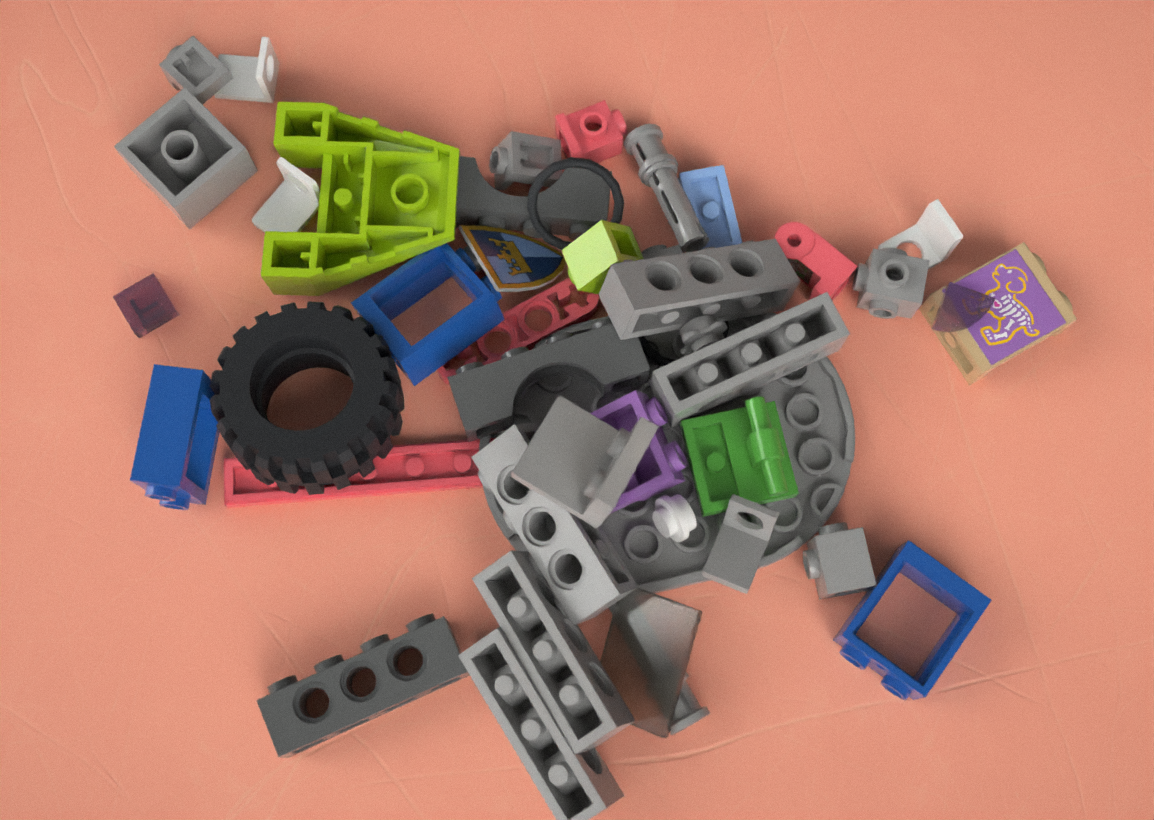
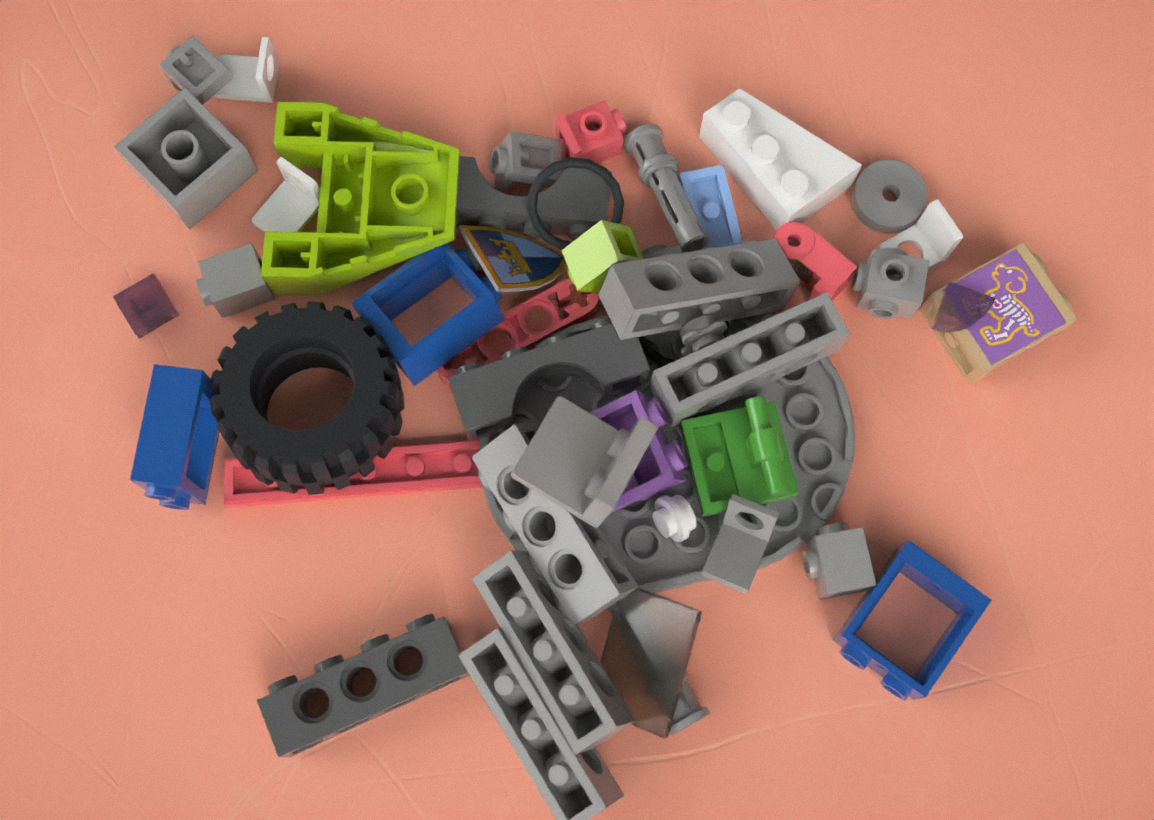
(233, 281): none -> light grey brick
(774, 159): none -> white wedge
(897, 179): none -> light grey piece

